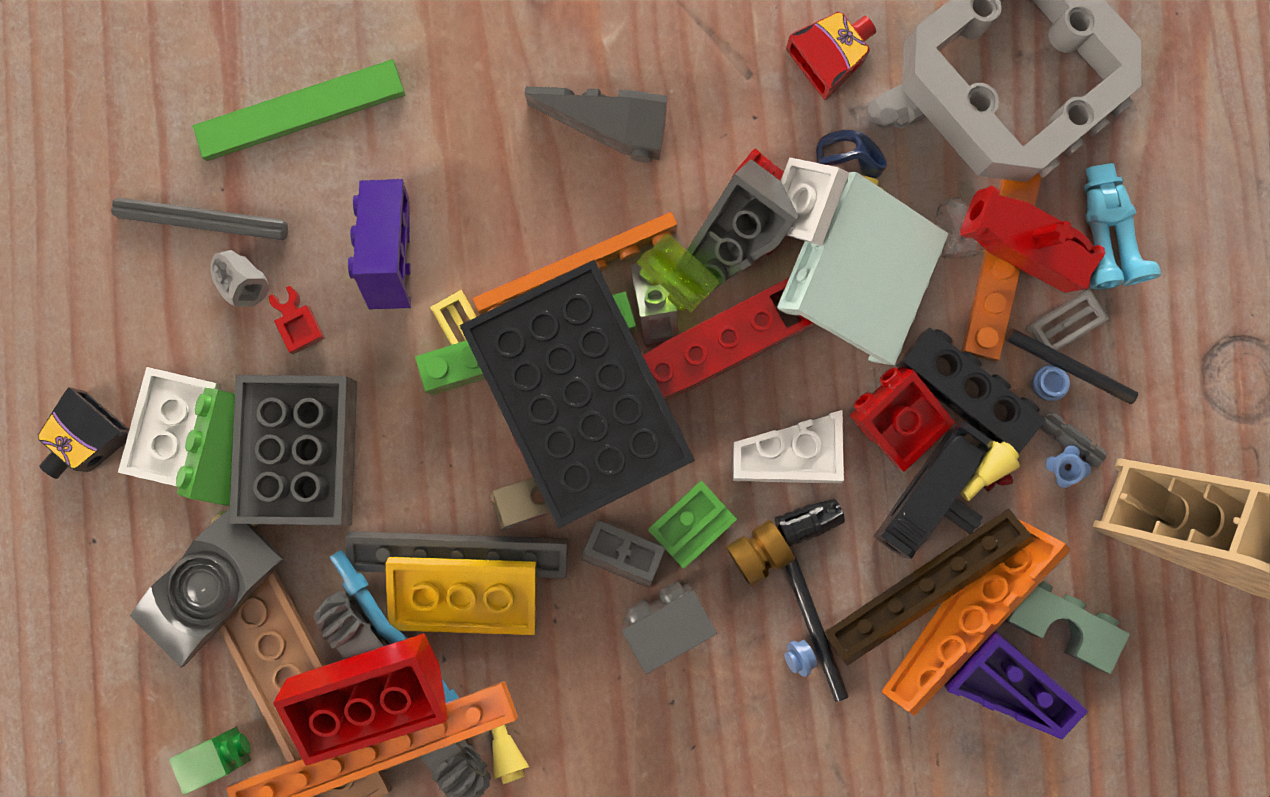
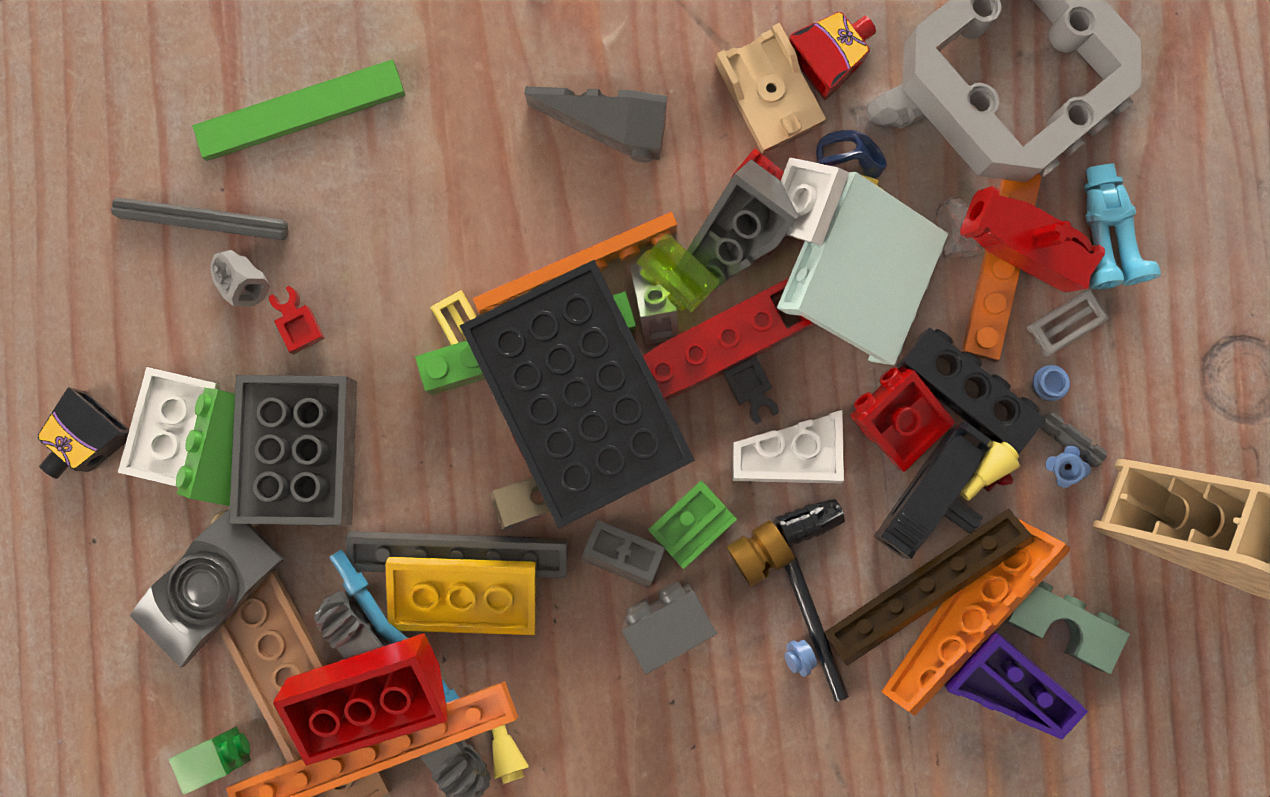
(381, 243): dark purple wedge -> none
(749, 384): none -> black plate
(776, 115): none -> tan piece
(1071, 366): black bar -> none

